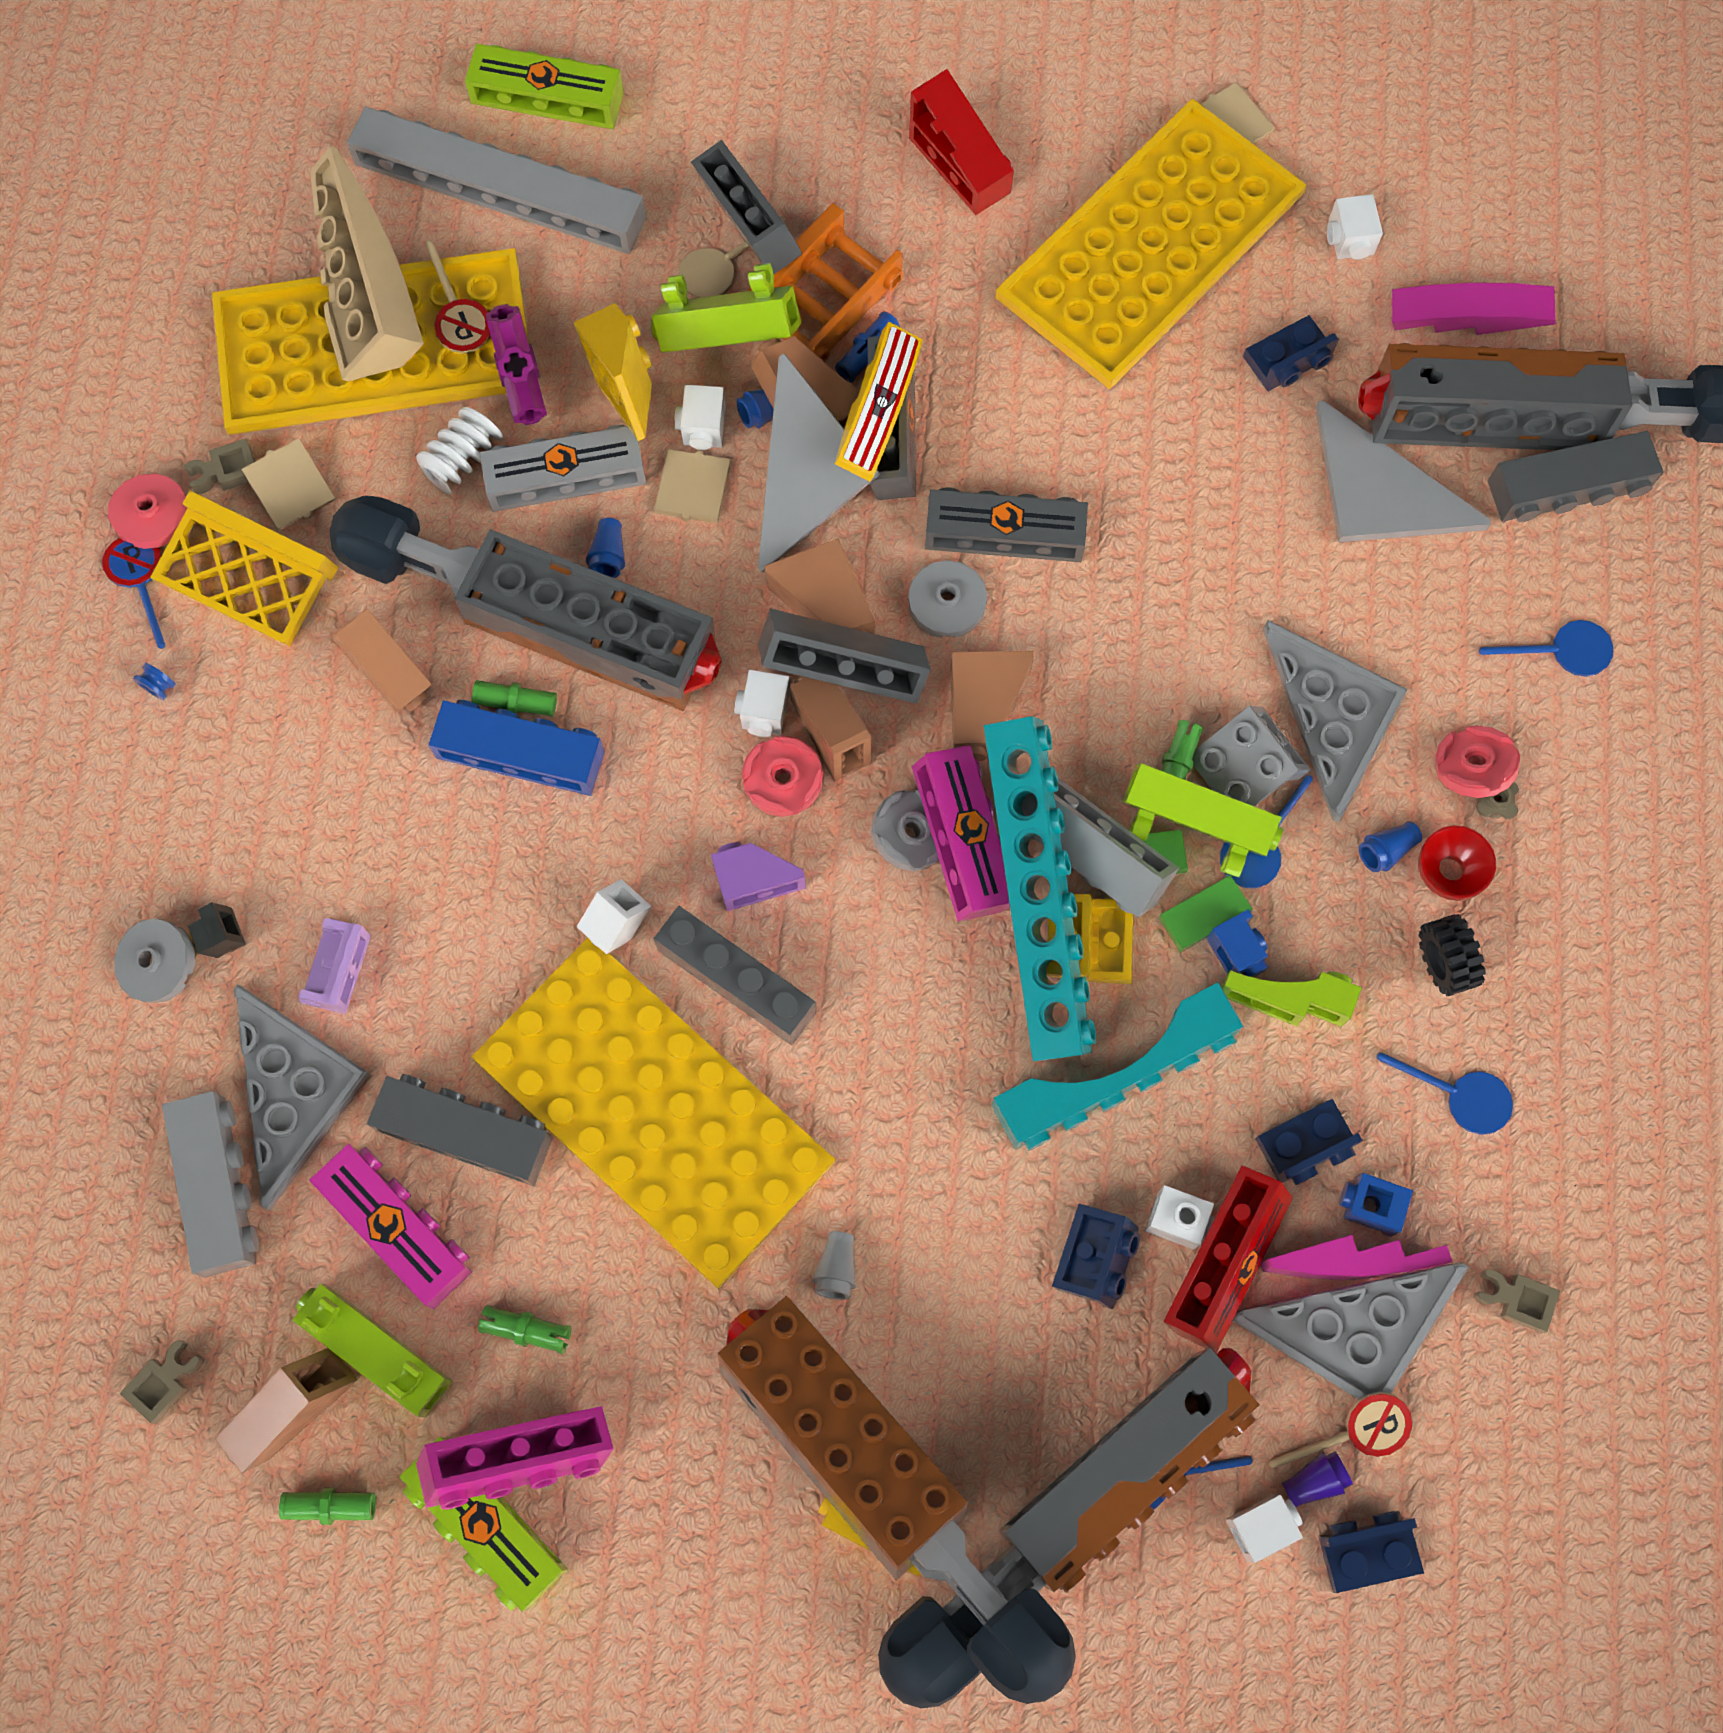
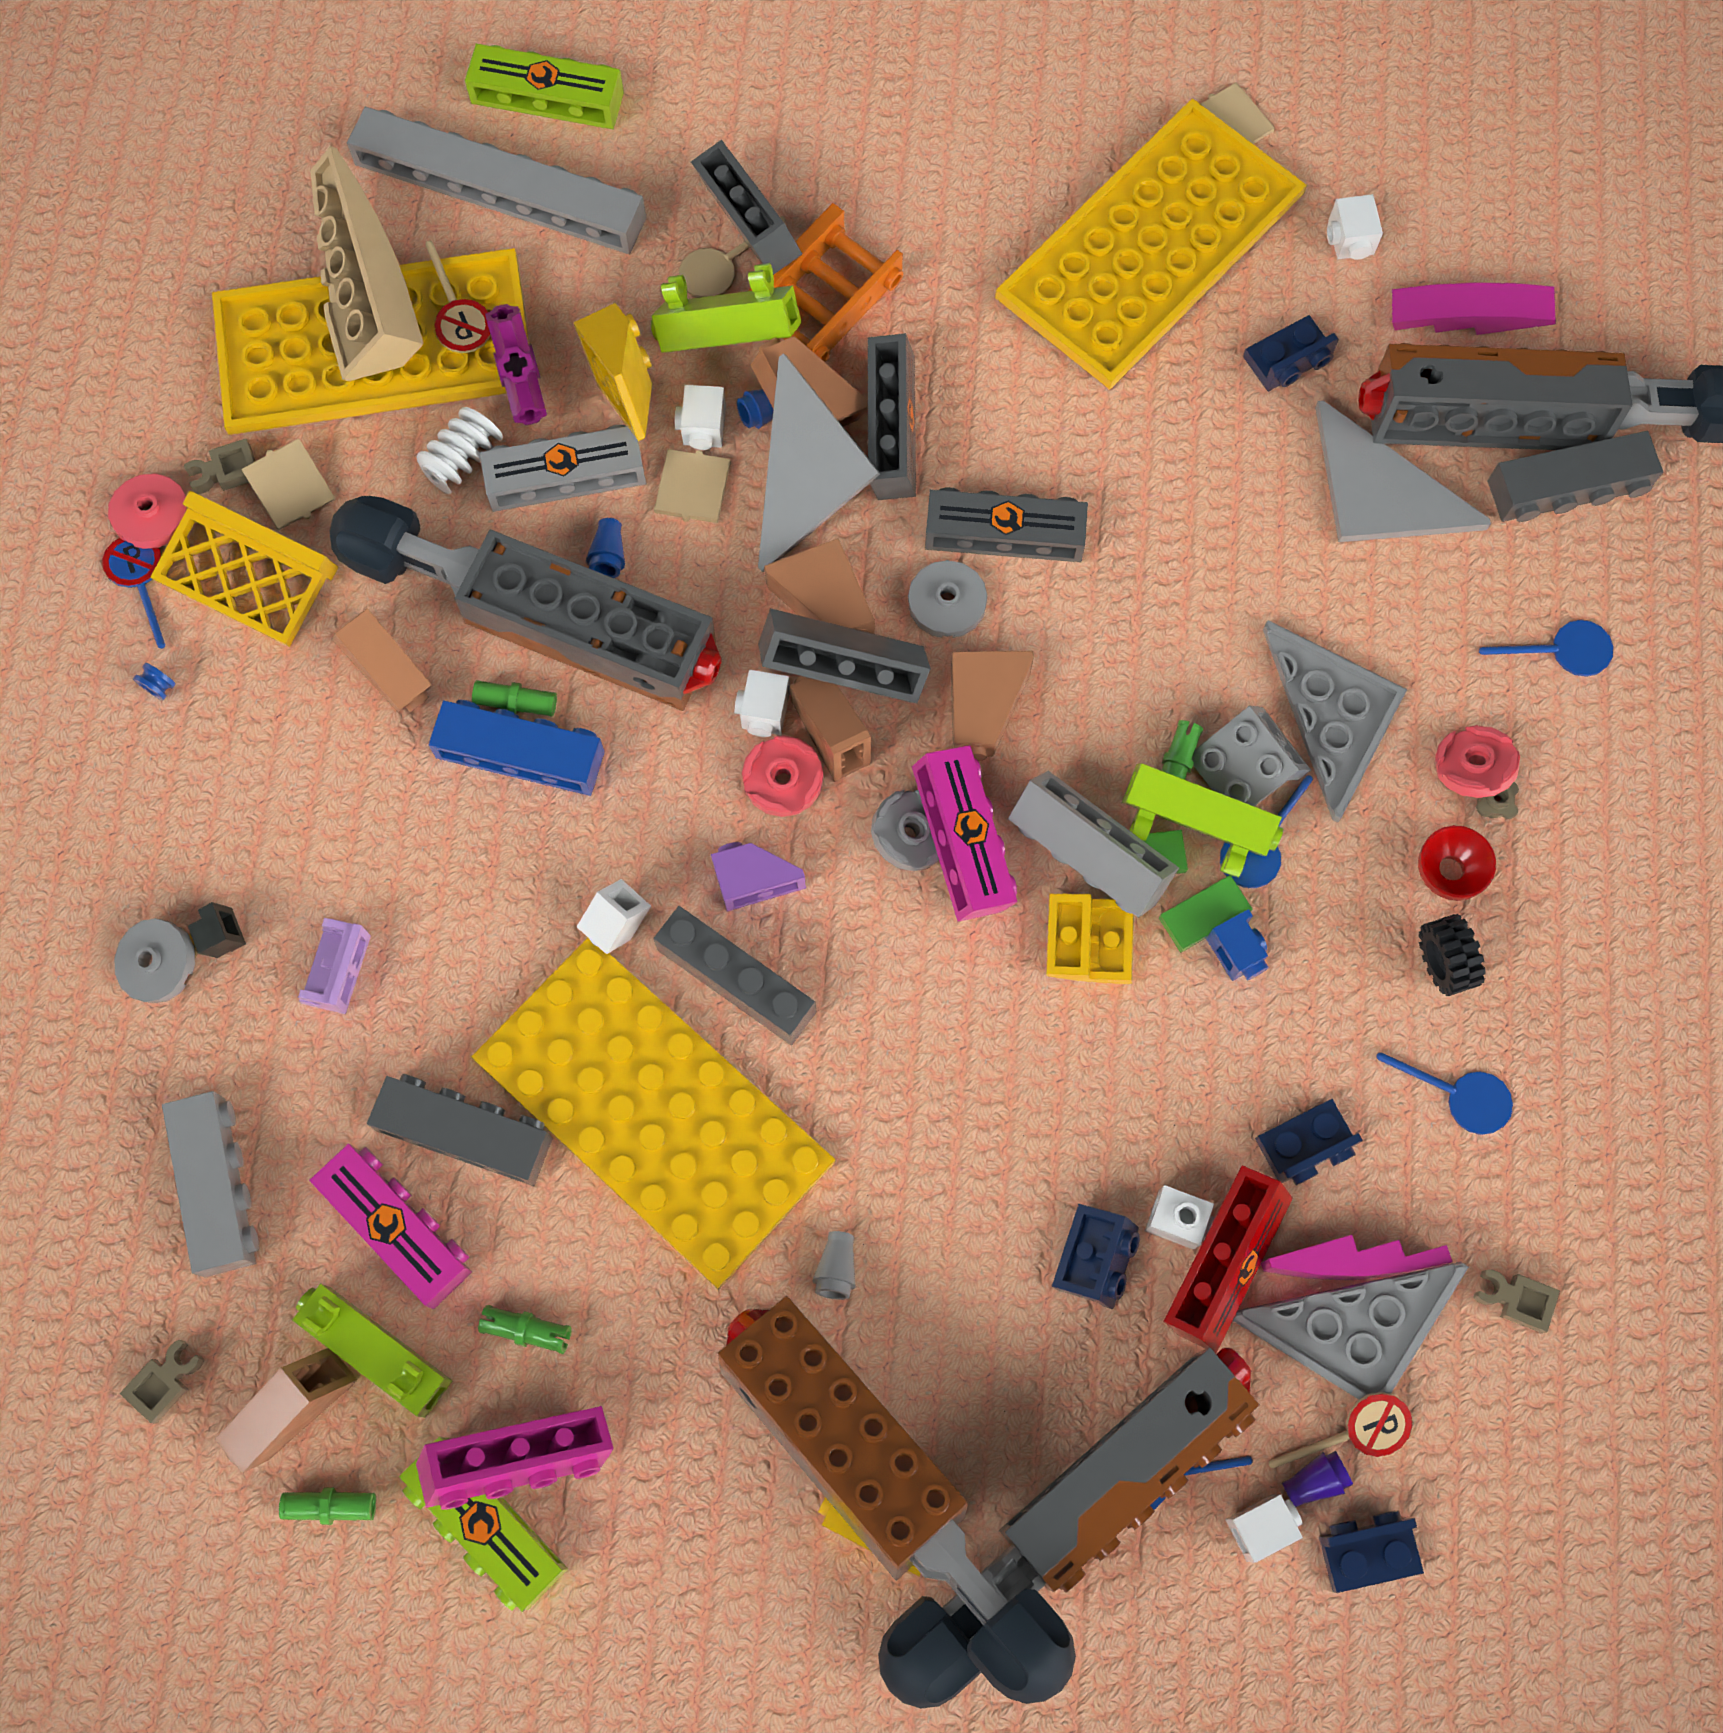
(292, 1091): light grey tile -> none
(857, 356): blue pin -> none
(878, 402): slope -> none
(958, 143): red wedge -> none
(1004, 745): teal brick -> none
(1042, 1106): teal arch -> none
(1326, 997): lime slope -> none
(1385, 848): blue cone -> none
(1390, 1200): blue brick -> none

